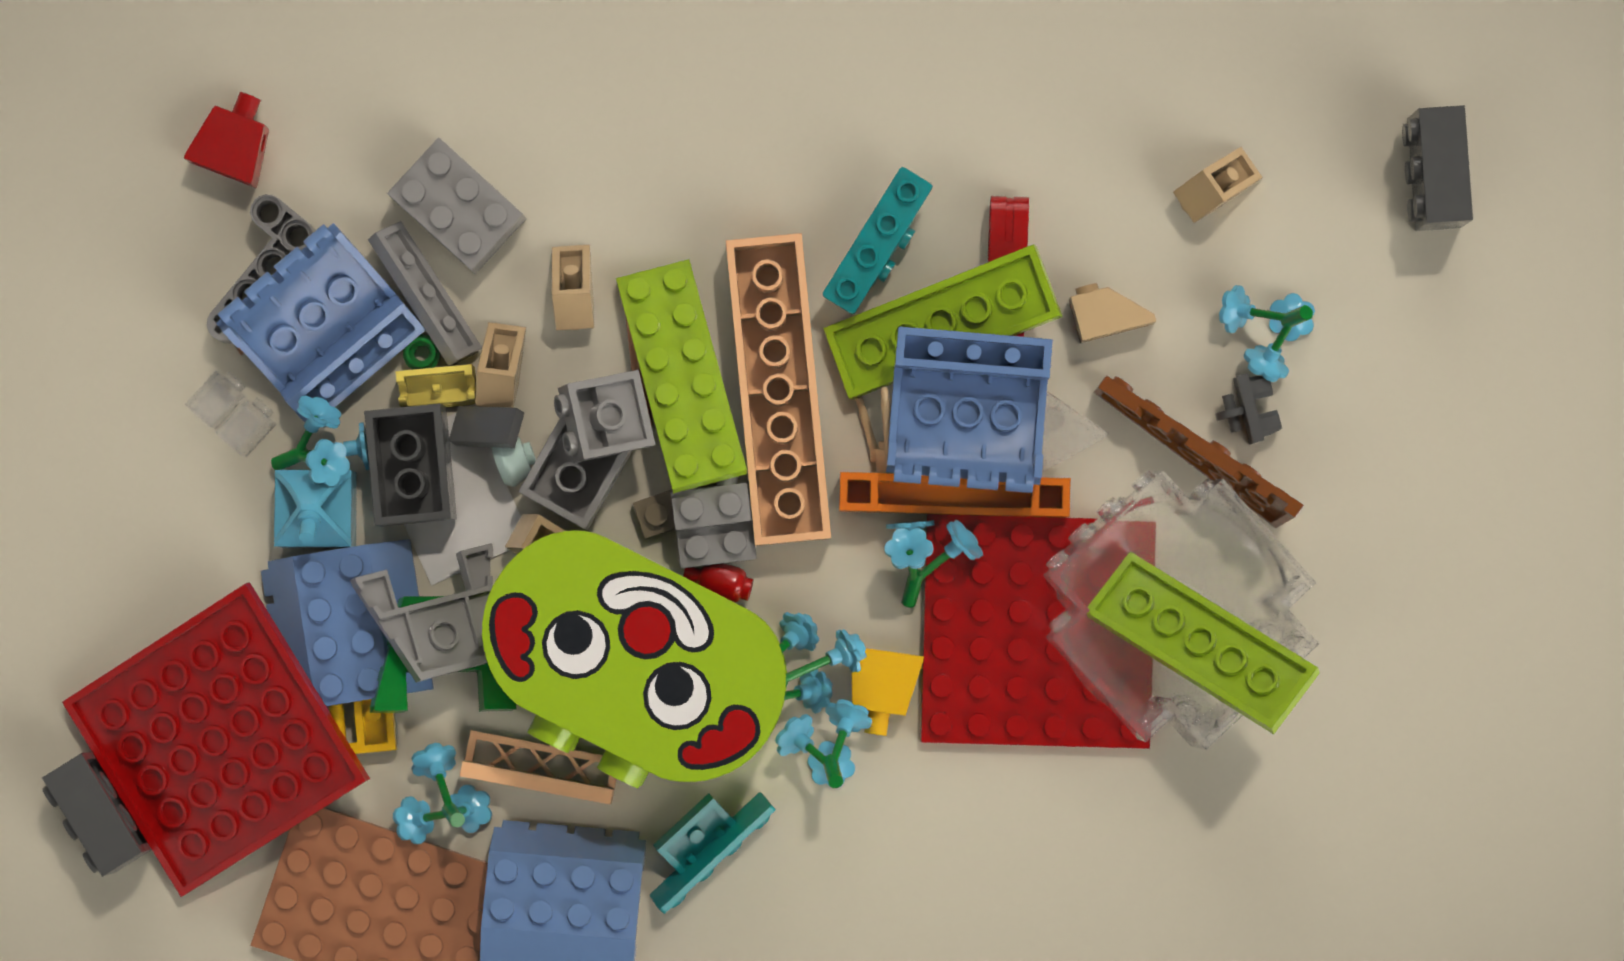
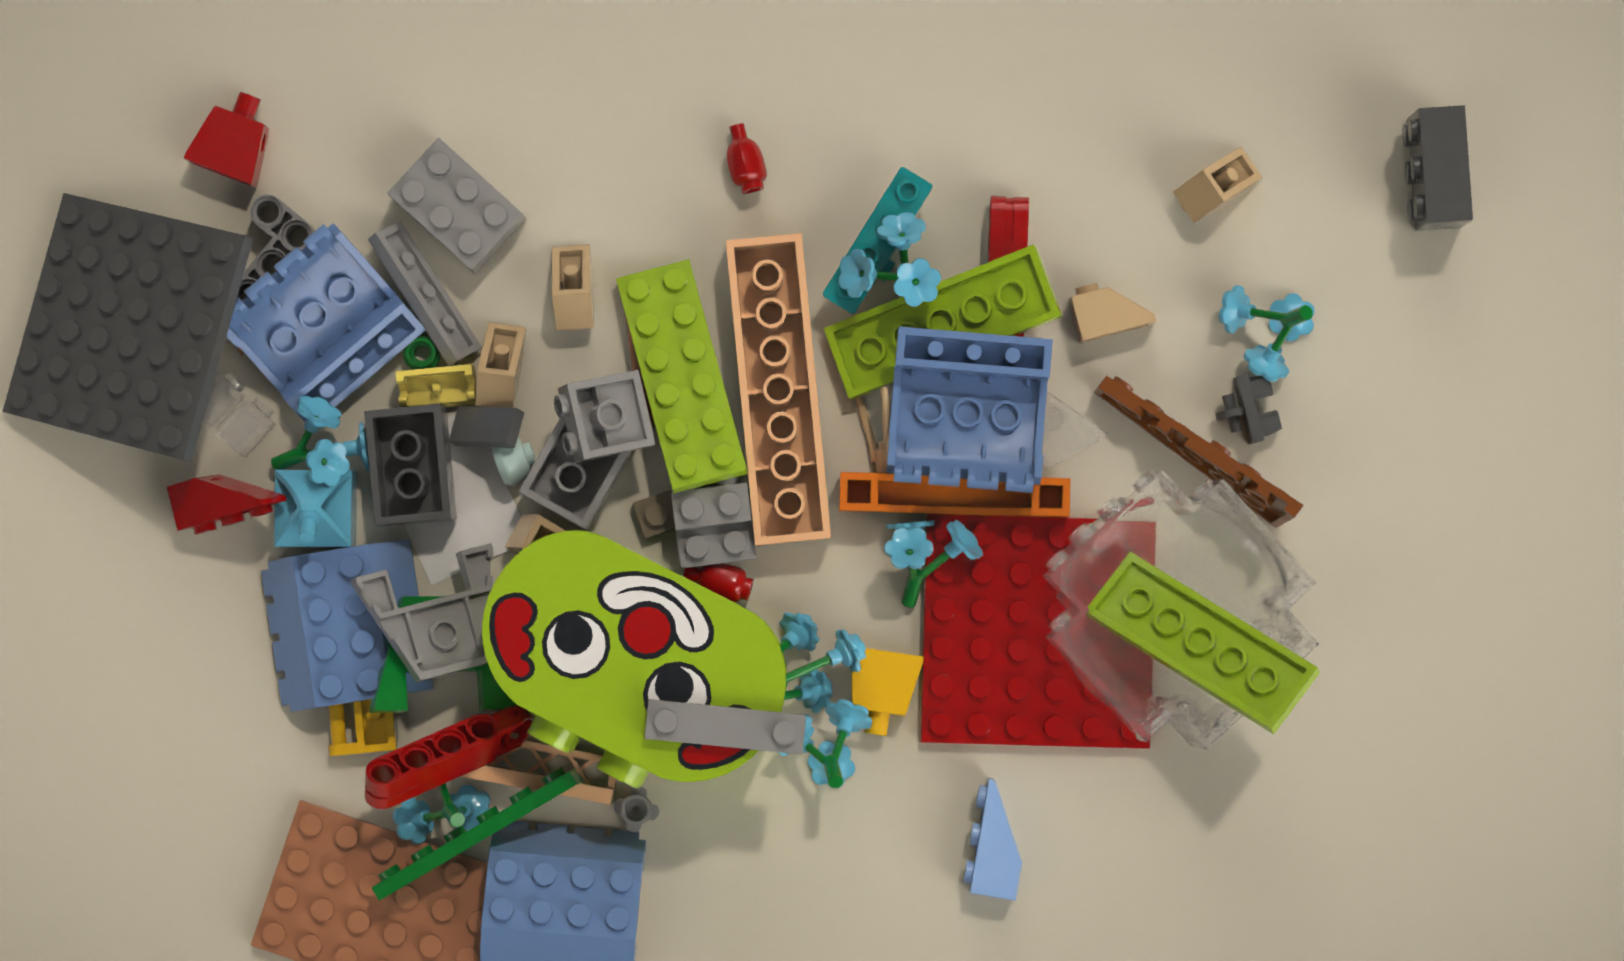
(95, 814): dark grey brick -> none
(128, 326): none -> dark grey plate
(215, 739): red plate -> none
(217, 498): none -> red slope
(444, 756): none -> red piece
(461, 840): none -> green plate
(647, 809): none -> light grey plate
(702, 842): teal bracket -> none
(725, 726): none -> light grey plate
(745, 161): none -> red plant
(912, 281): none -> medium azure plant
(996, 857): none -> light blue slope

